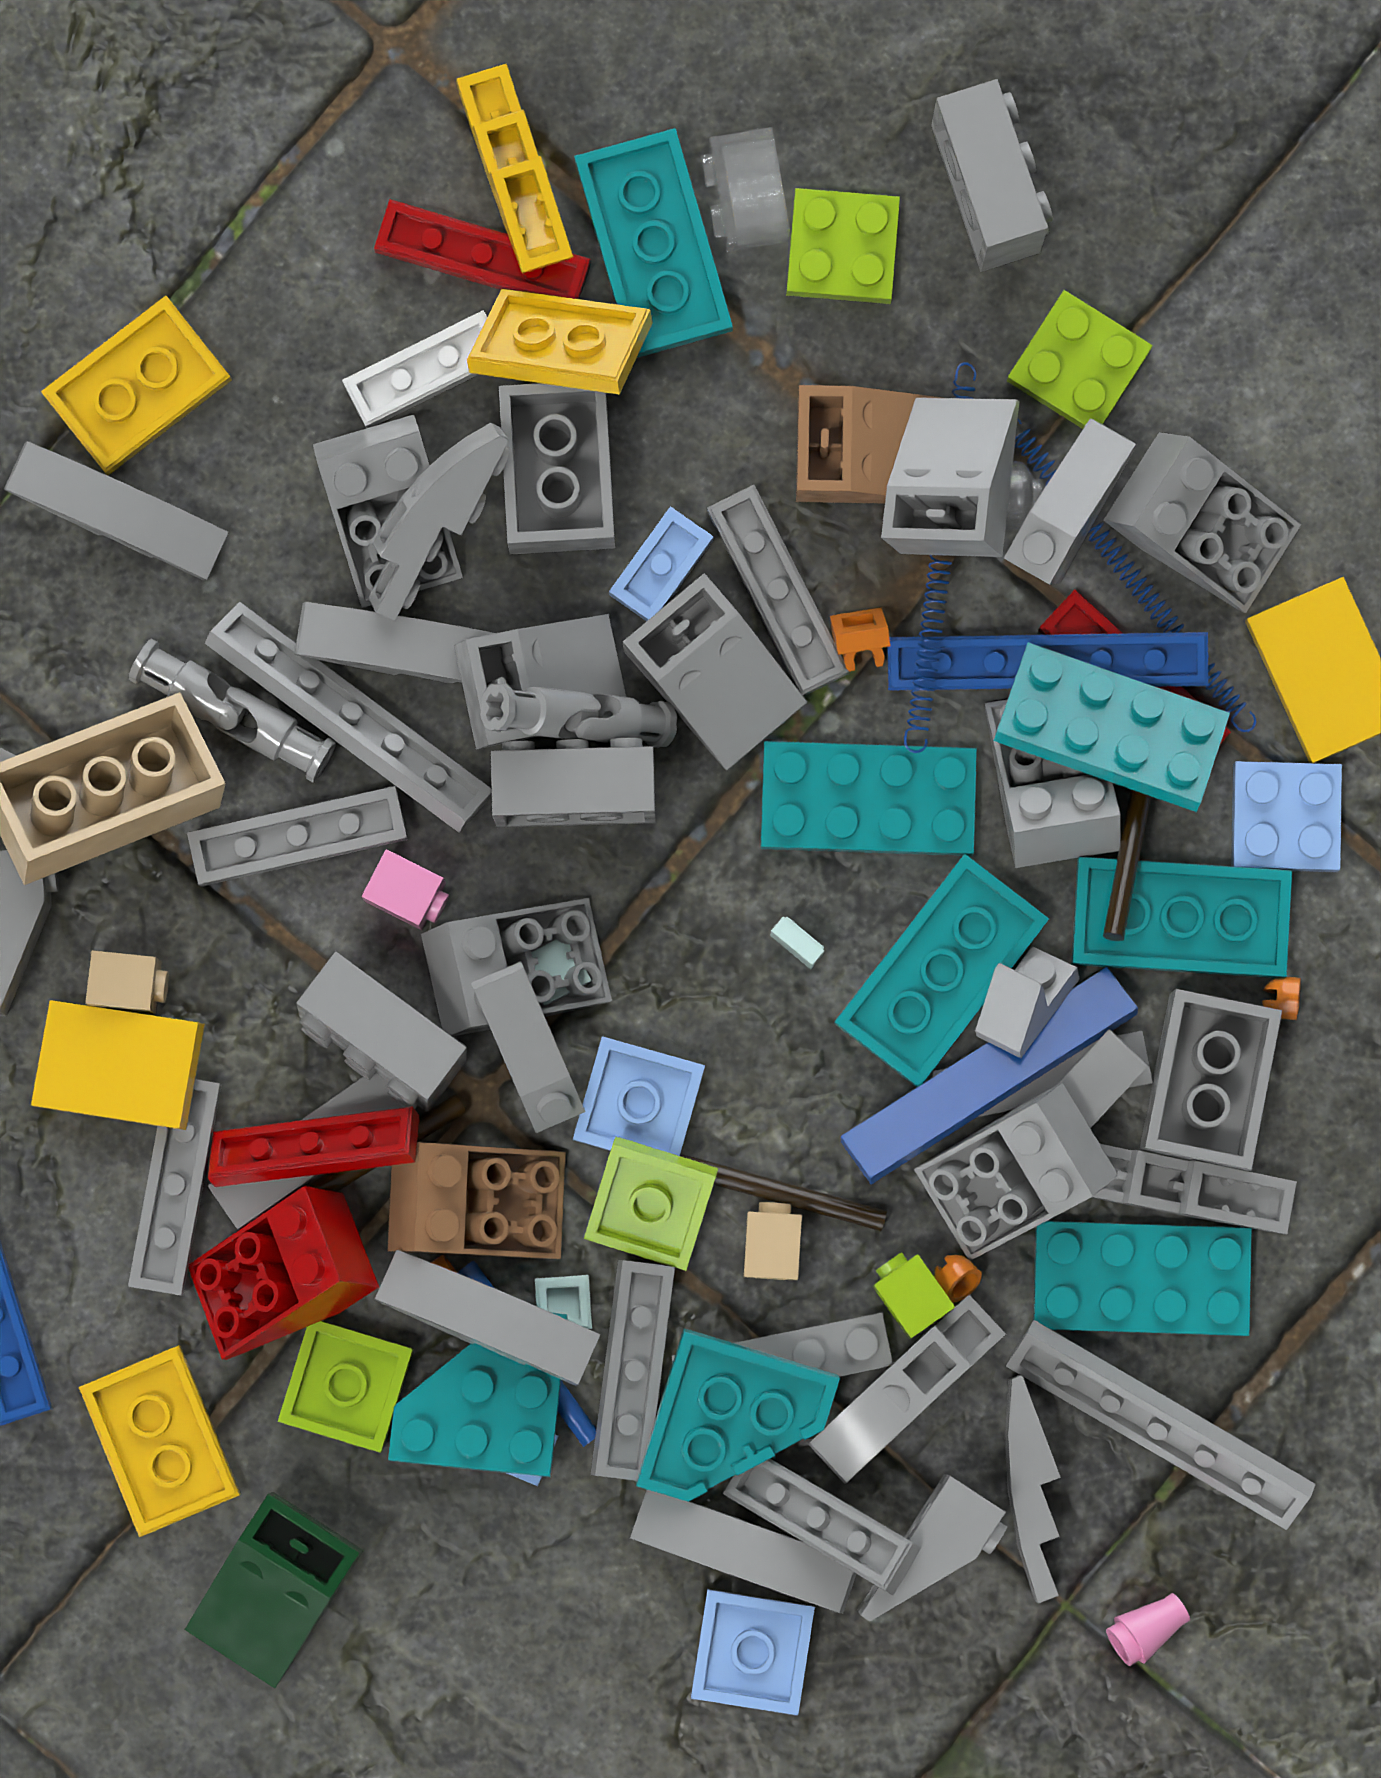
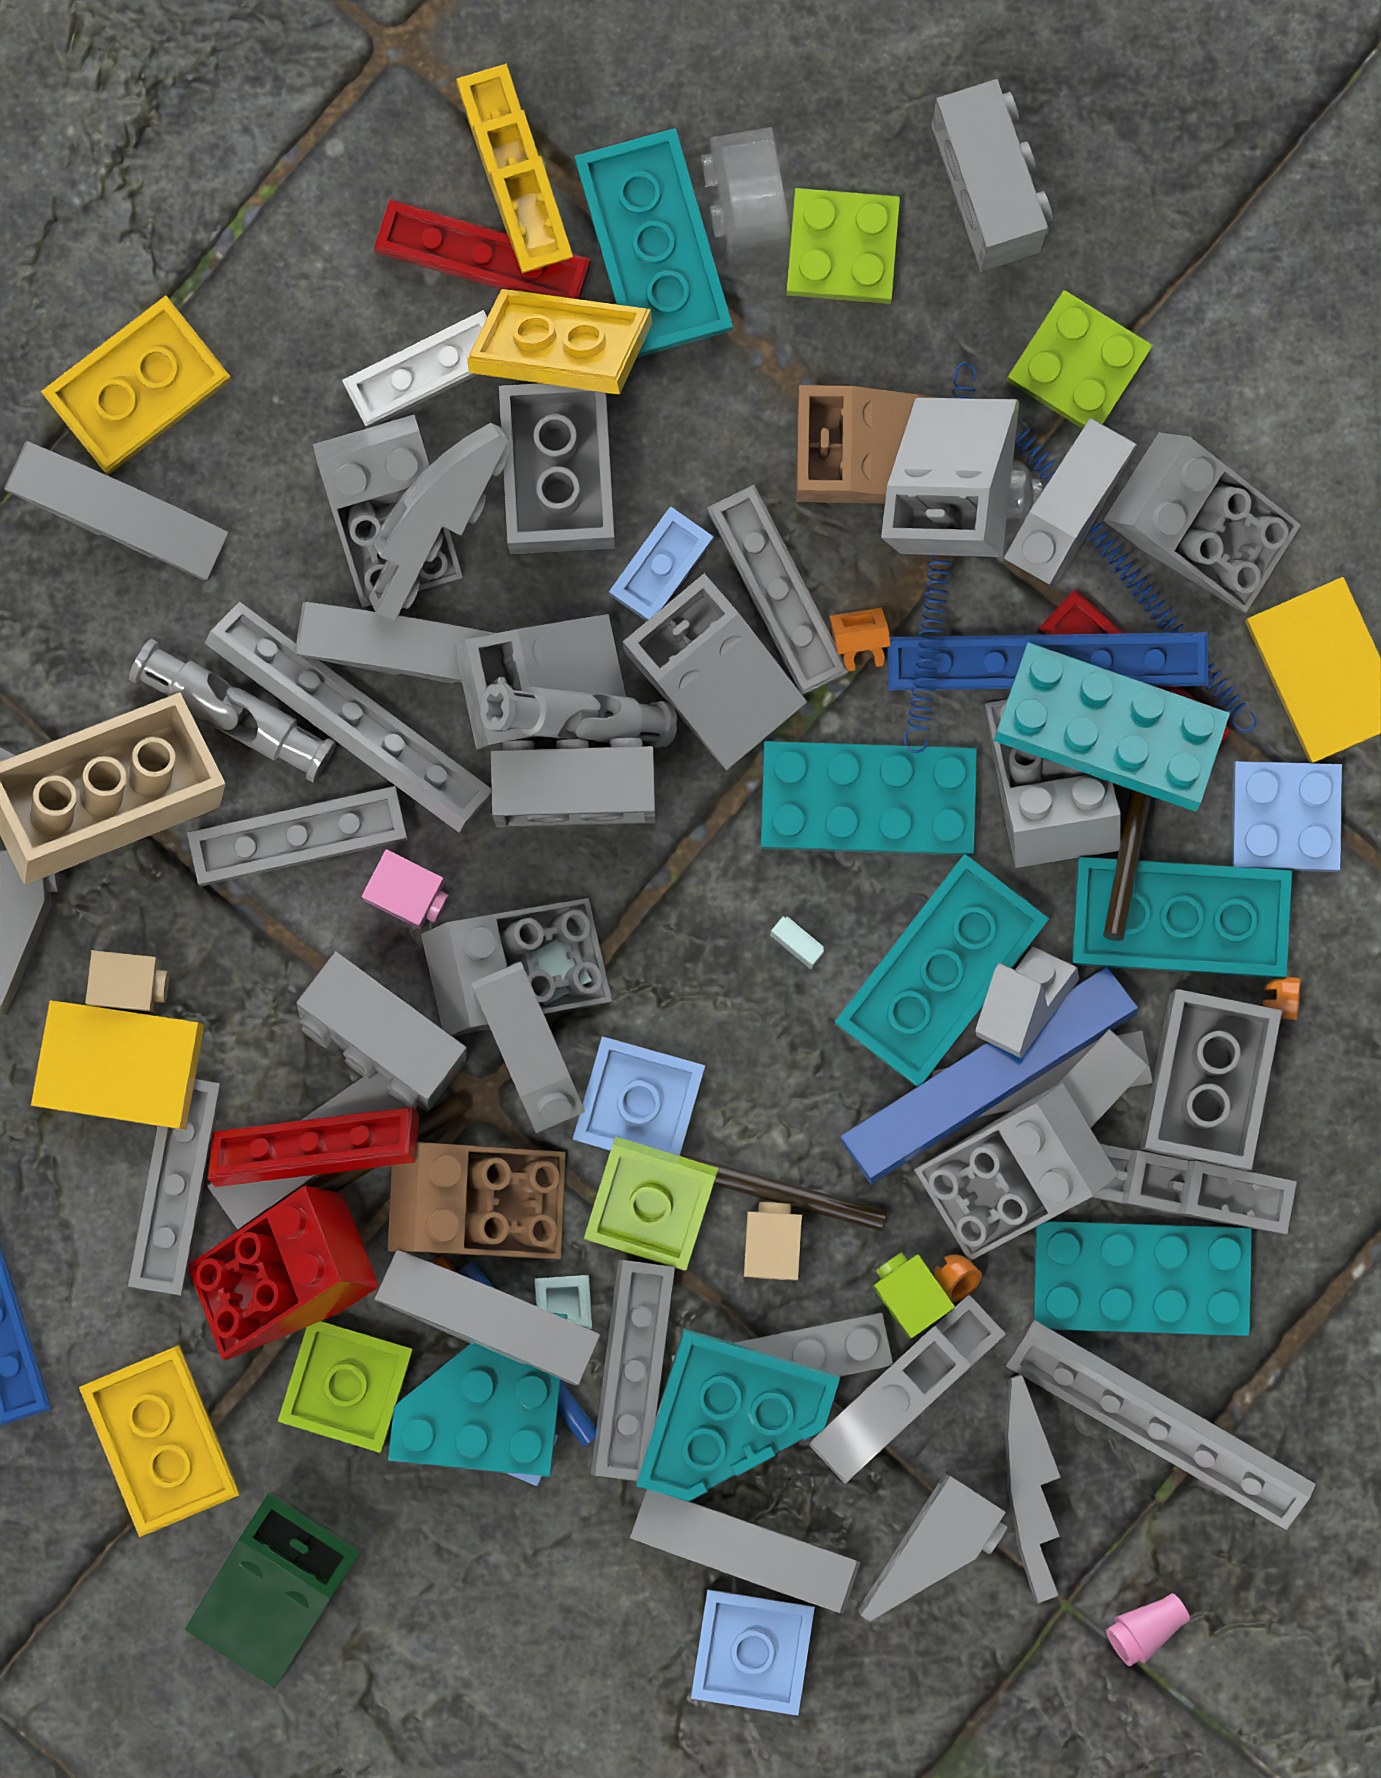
(825, 1523): light grey tile -> none

